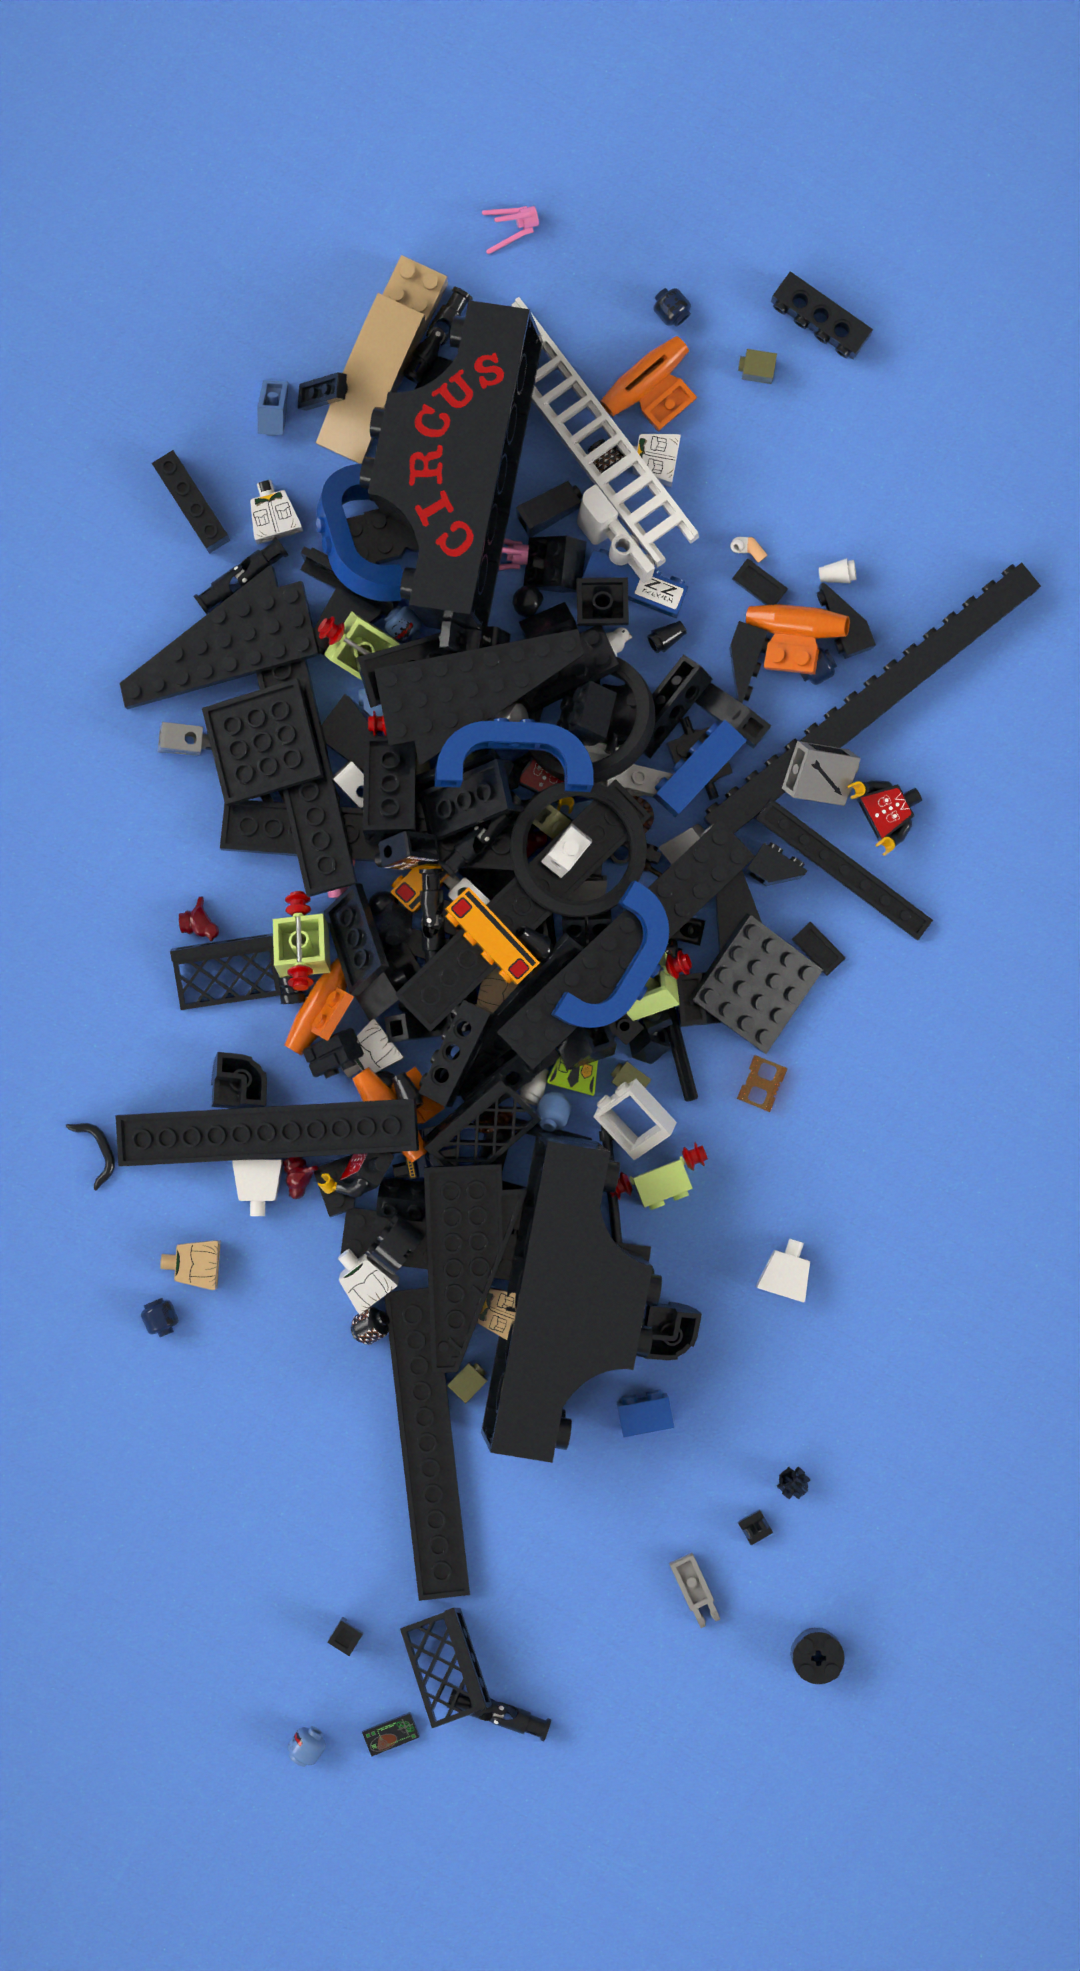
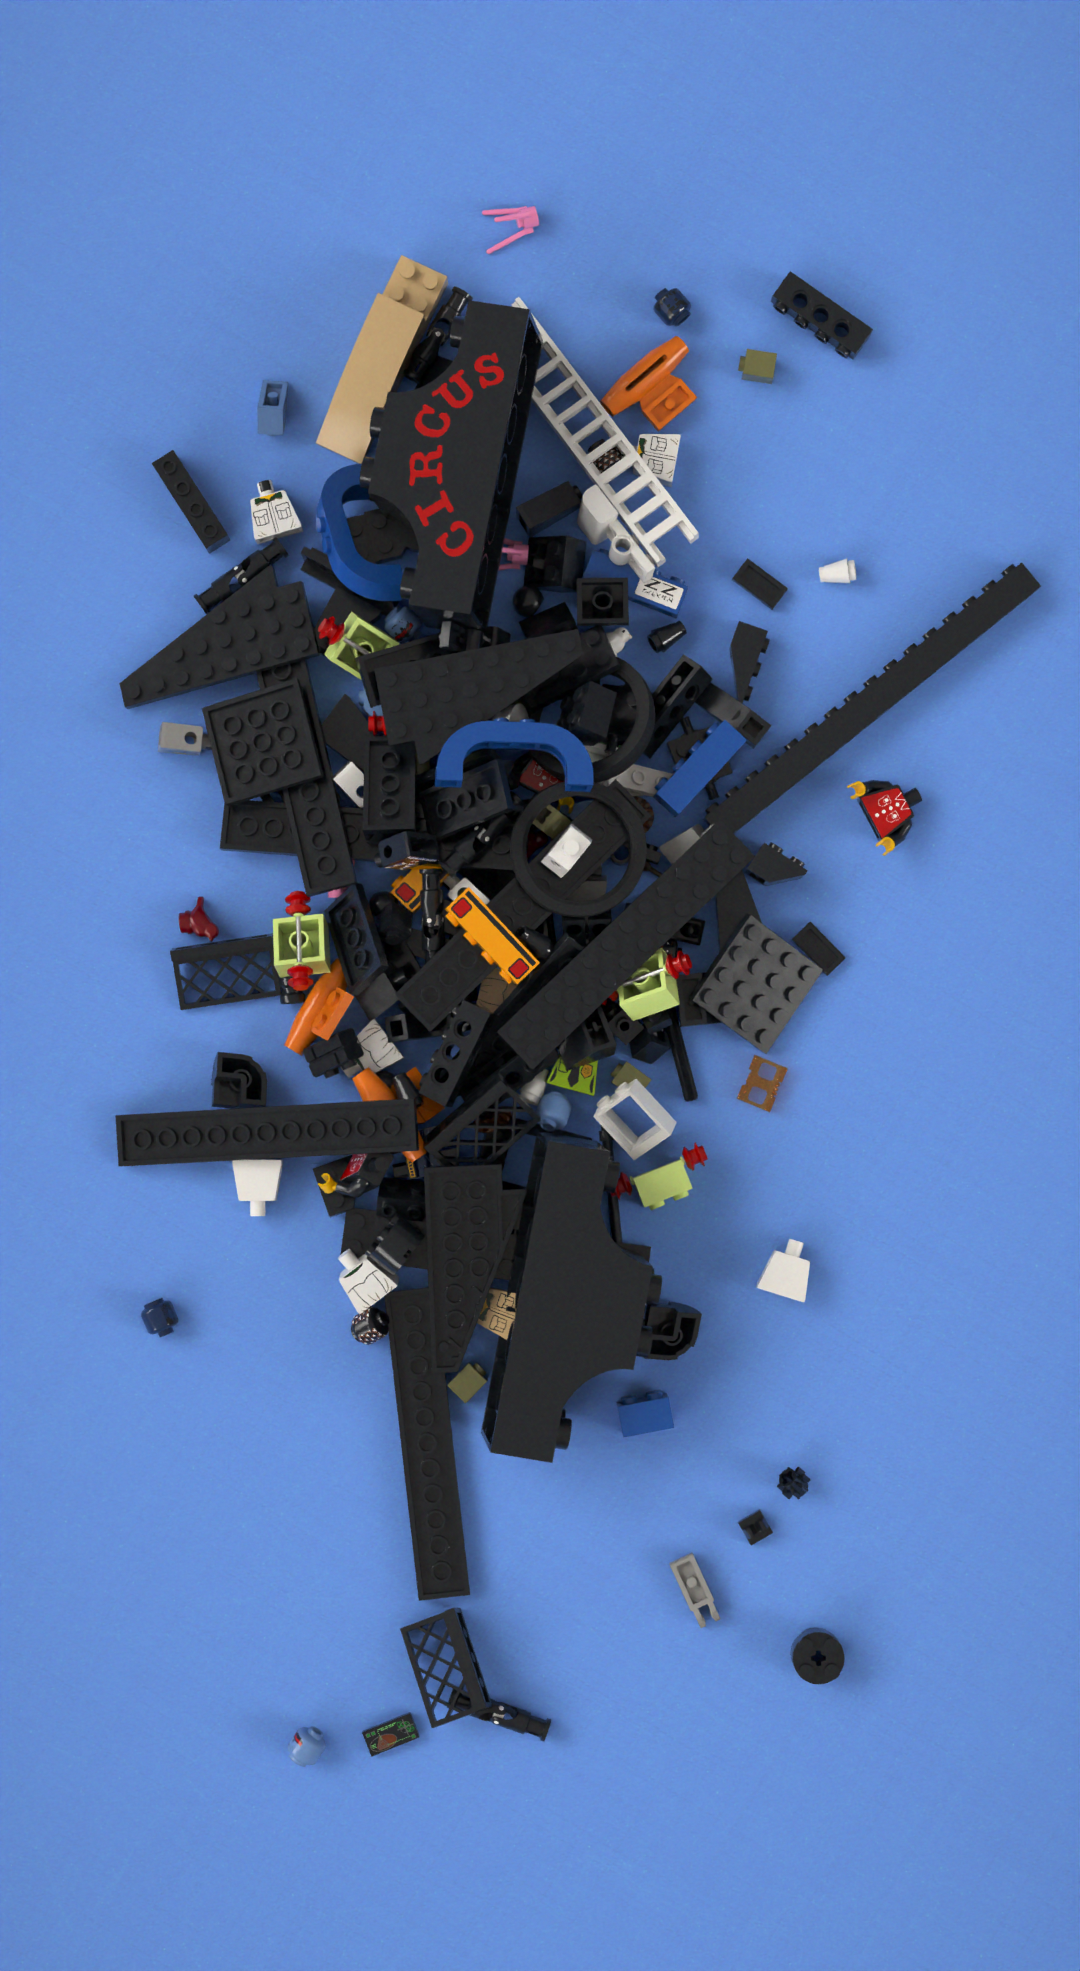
(104, 1147): black animal -> none
(195, 1263): tan torso -> none
(297, 1175): dark red animal -> none
(322, 391): black plate -> none
(345, 1637): black panel -> none
(644, 965): blue arch -> none
(748, 545): arm -> none
(795, 634): orange plate -> none
(821, 773): light grey brick -> none
(824, 668): dark blue head -> none
(843, 869): black tile -> none
(859, 635): black slope -> none

